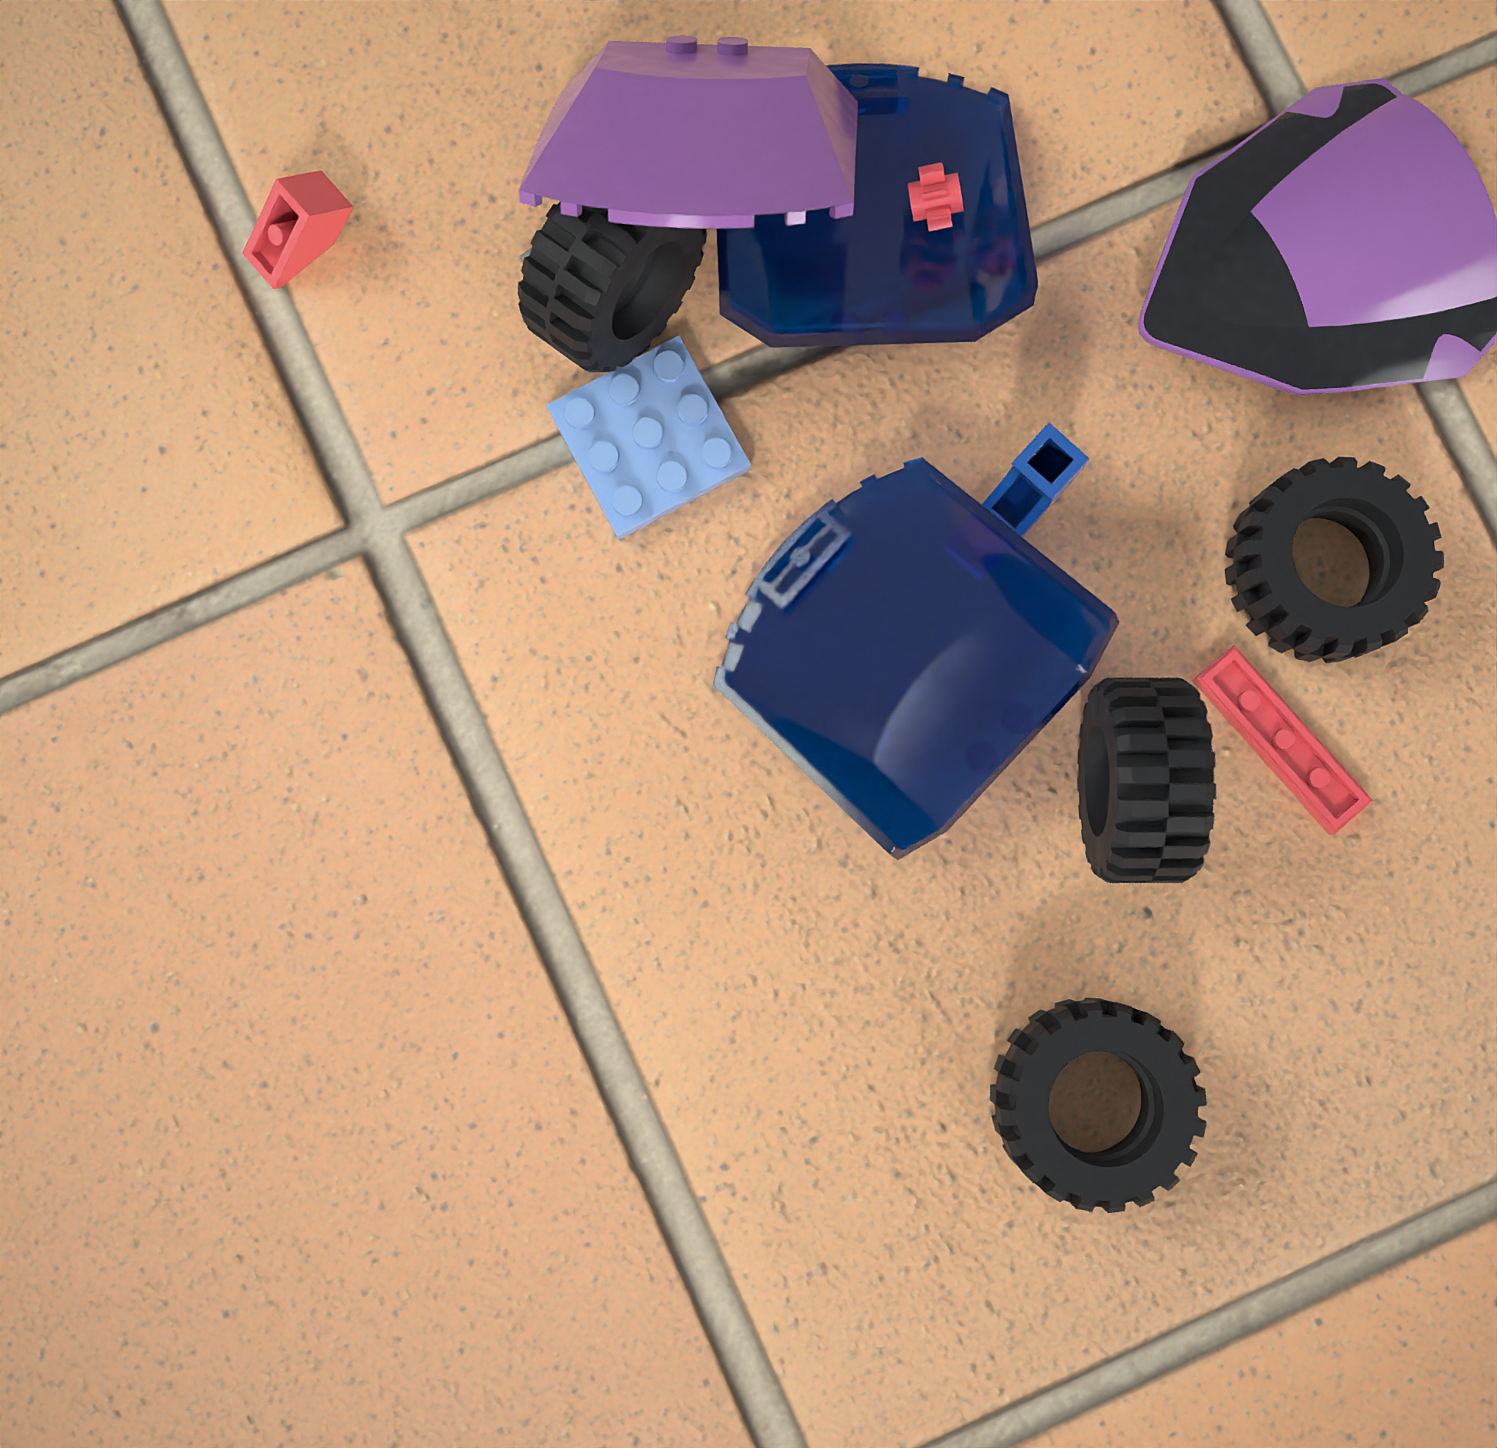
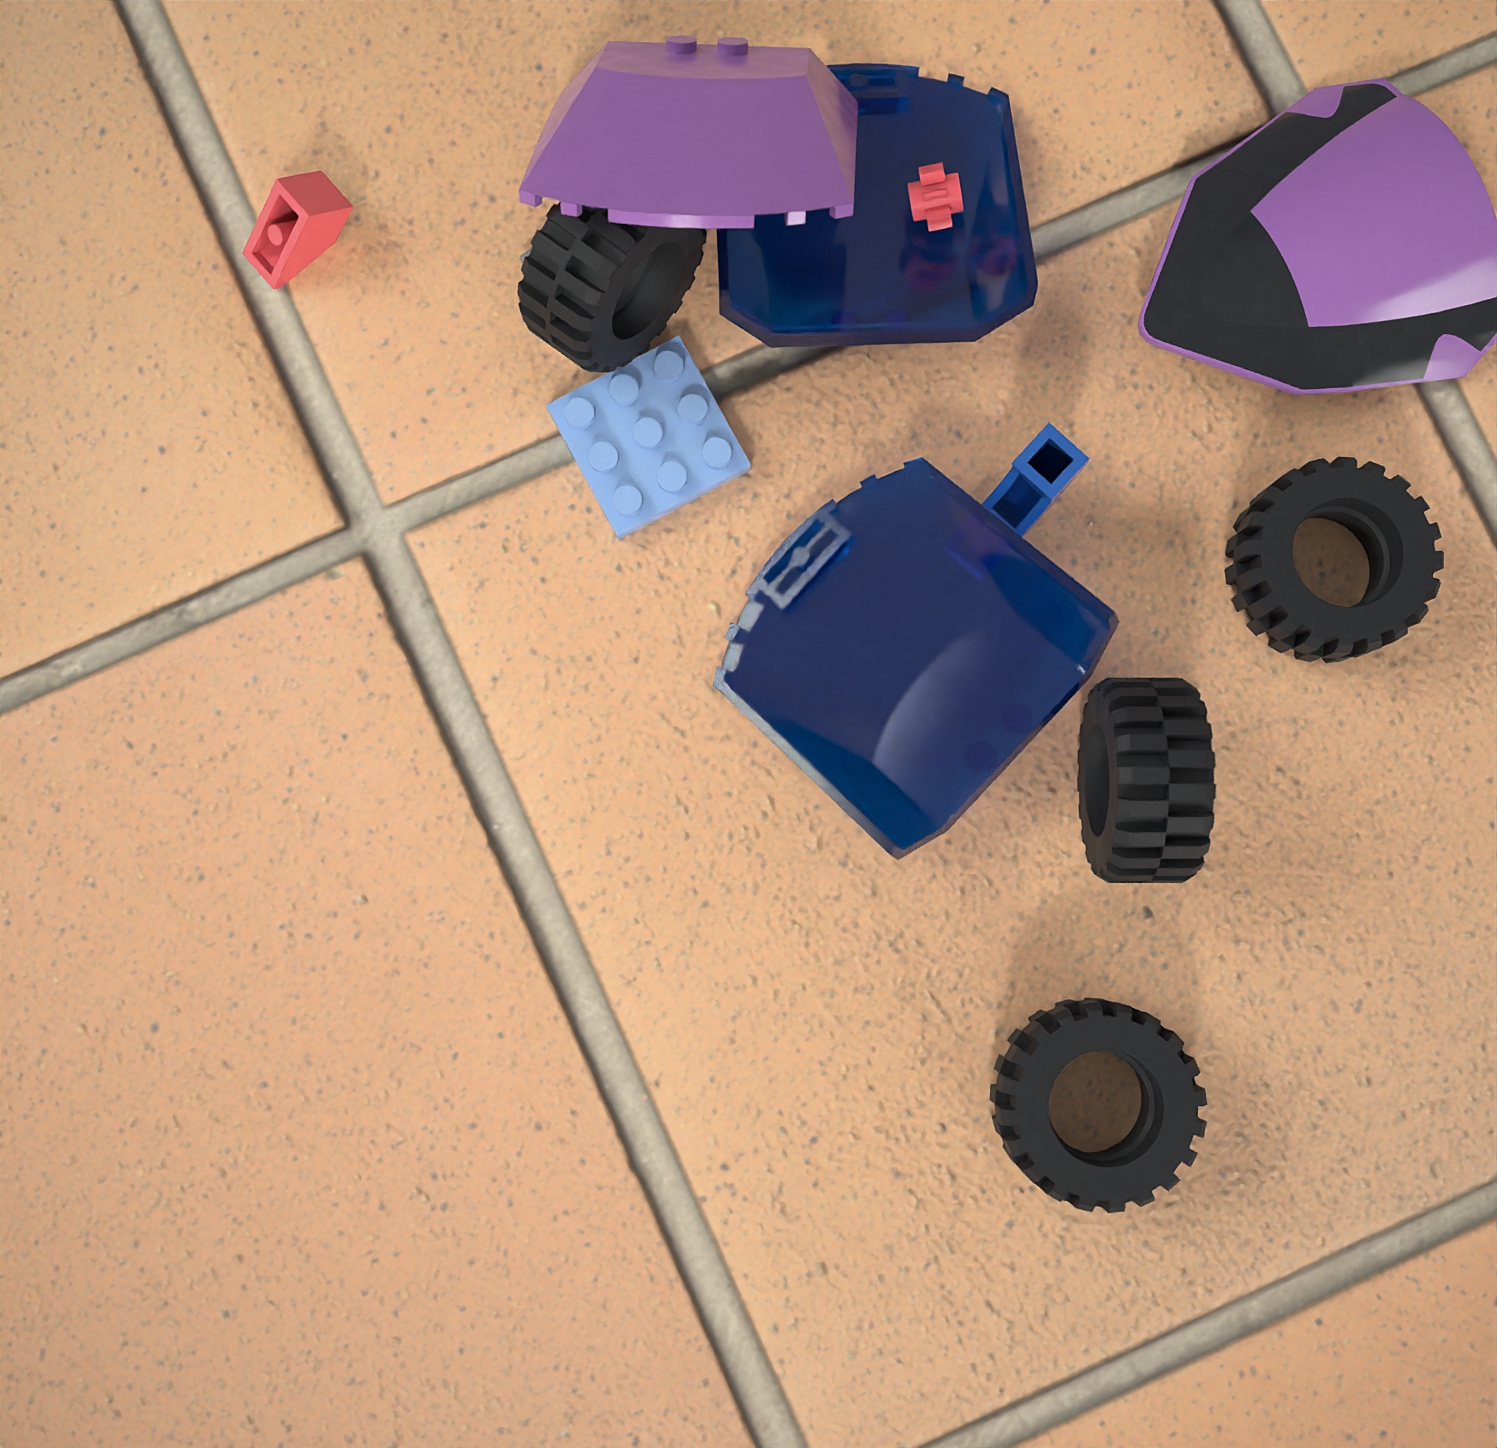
(1282, 740): coral tile -> none

